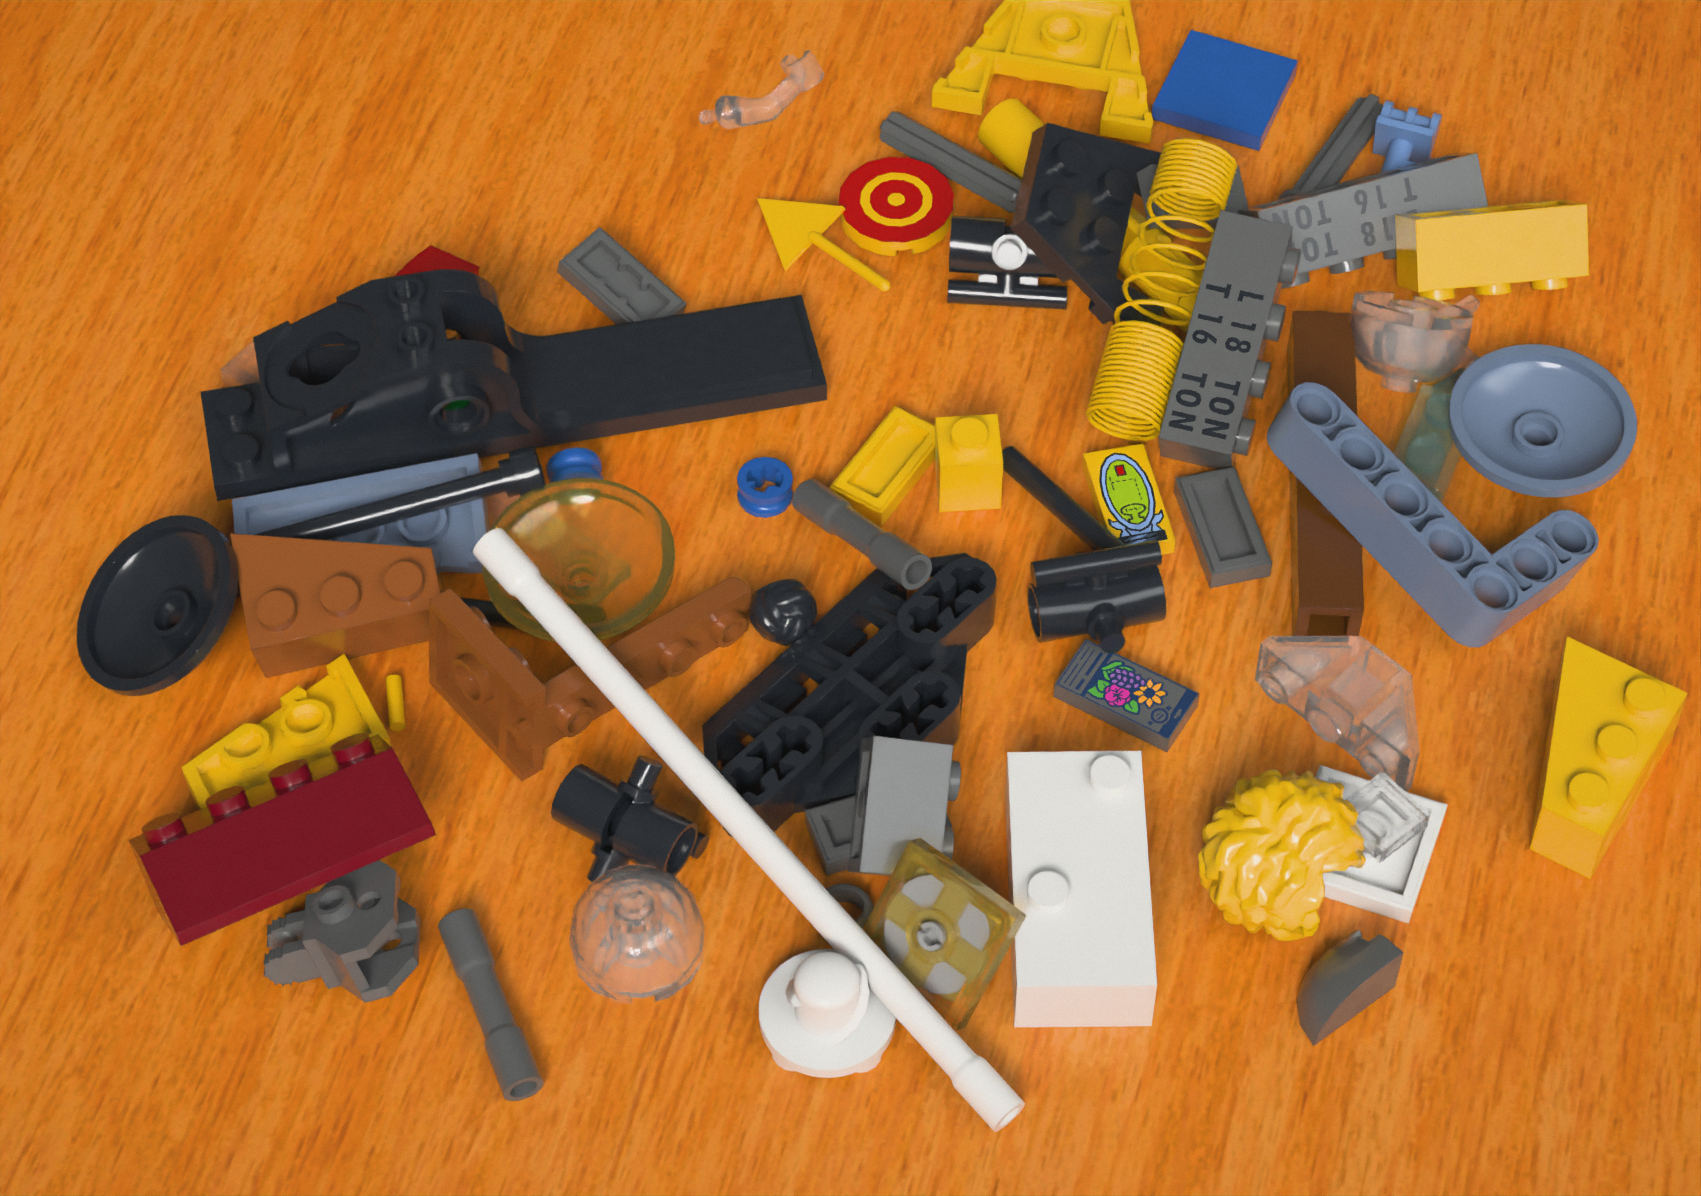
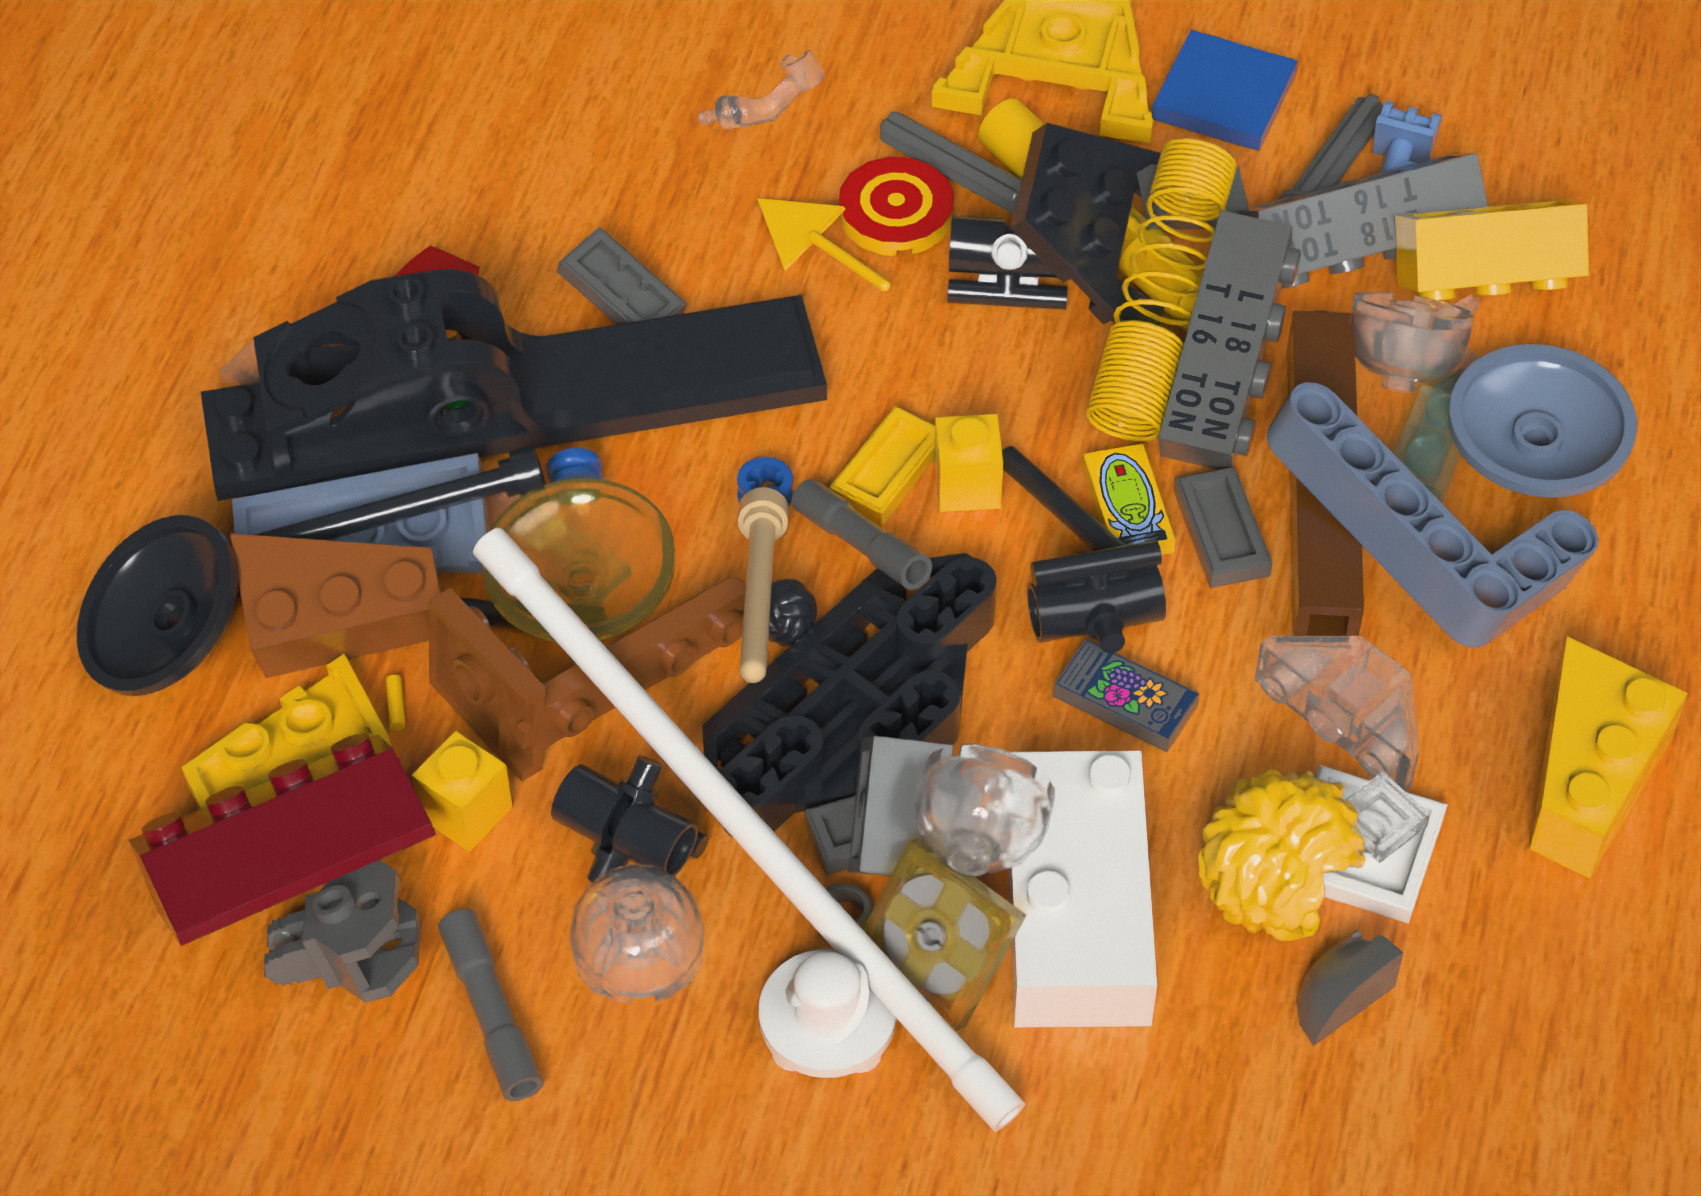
(463, 790): none -> yellow brick
(762, 521): none -> tan piece
(982, 809): none -> clear cylinder

